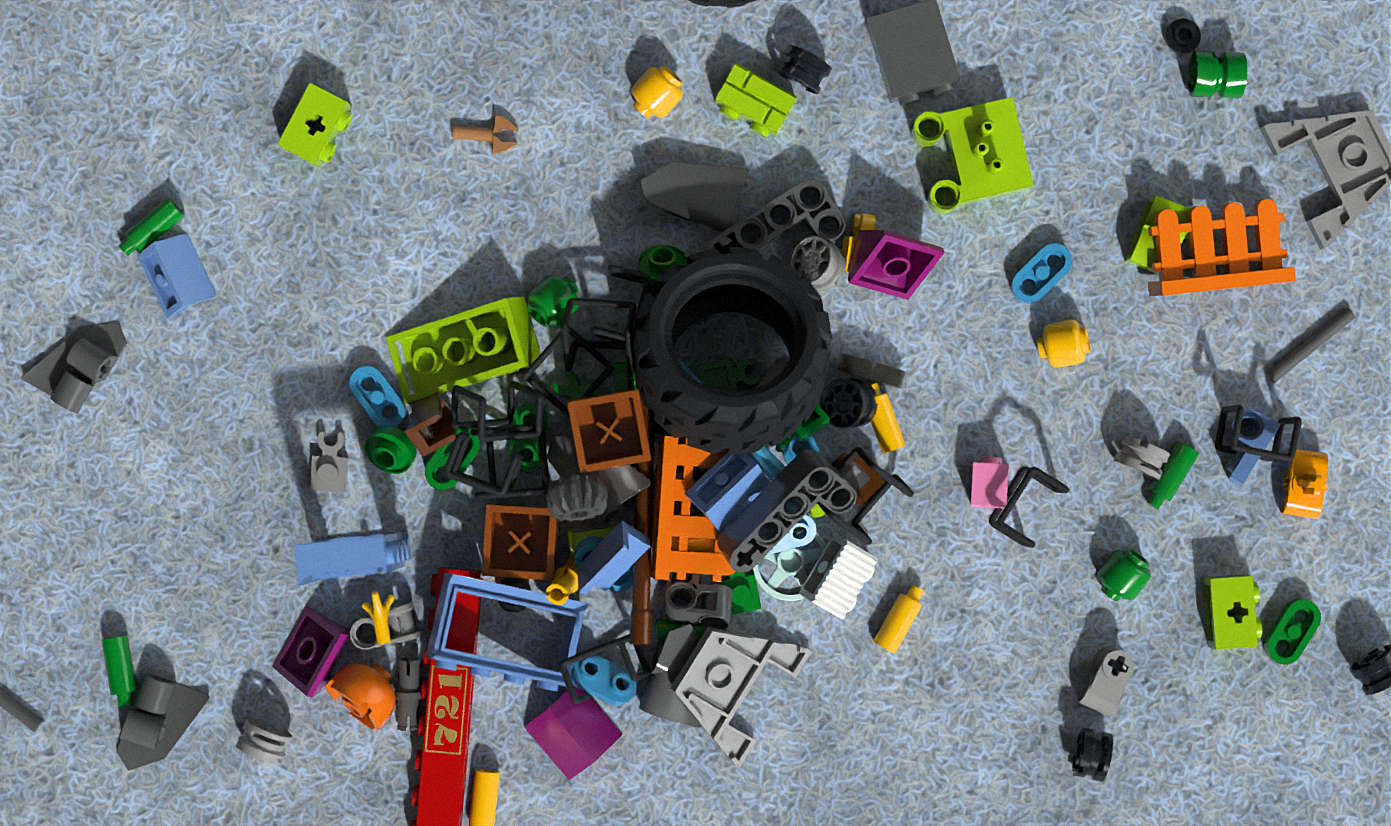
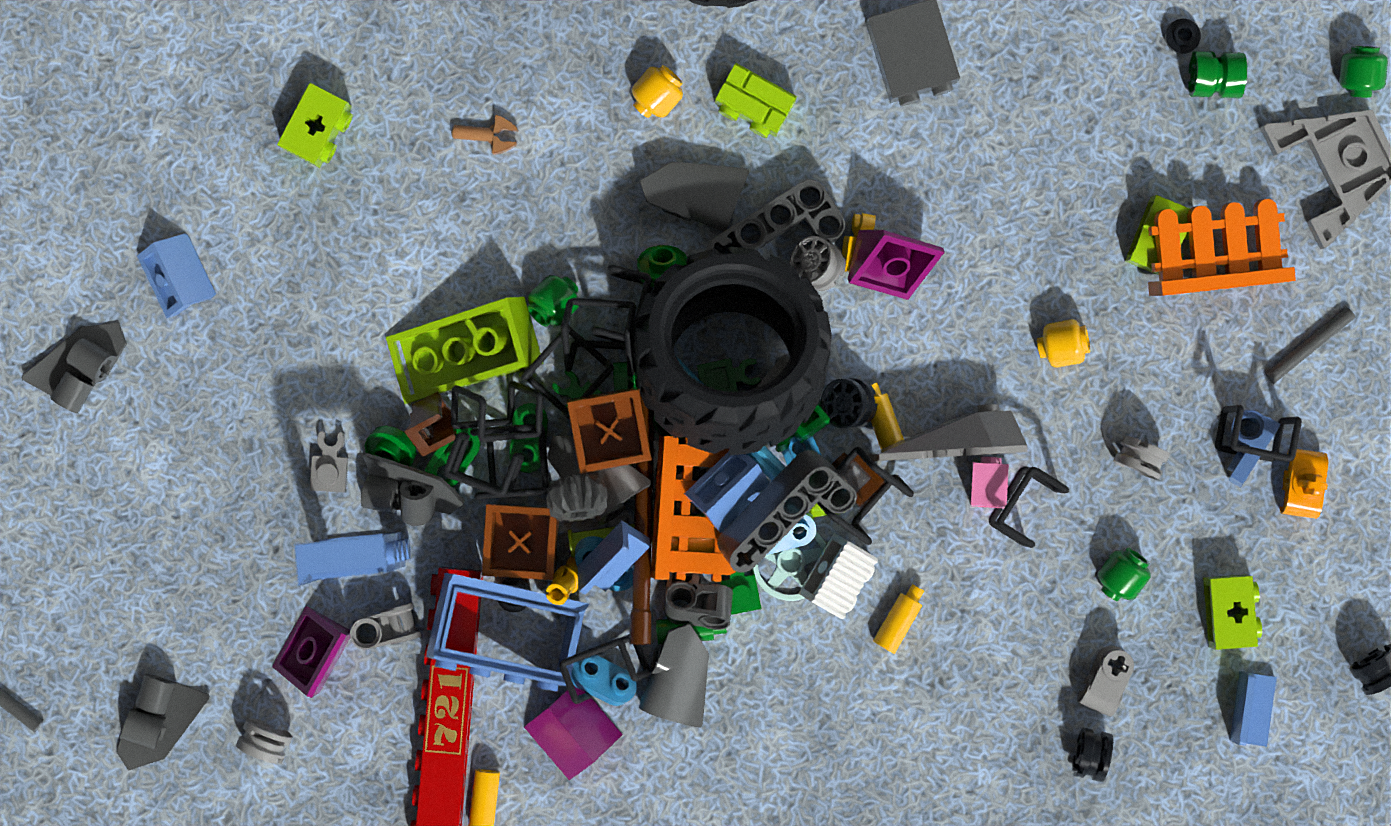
(119, 668): green cylinder -> none
(151, 226): green cylinder -> none
(364, 693): orange cylinder -> none
(378, 398): dark azure plate -> none
(379, 615): yellow bar -> none
(407, 489): none -> dark grey panel
(408, 693): dark grey pin -> none
(721, 676): light grey wing -> none
(804, 68): black wheel -> none
(871, 371): clear smoke beam -> none
(969, 434): none -> light grey wedge
(983, 151): lime piece -> none
(1040, 273): dark azure plate -> none
(1174, 472): green cylinder -> none
(1253, 709): none -> medium blue panel
(1294, 633): green plate -> none
(1363, 71): none -> green head

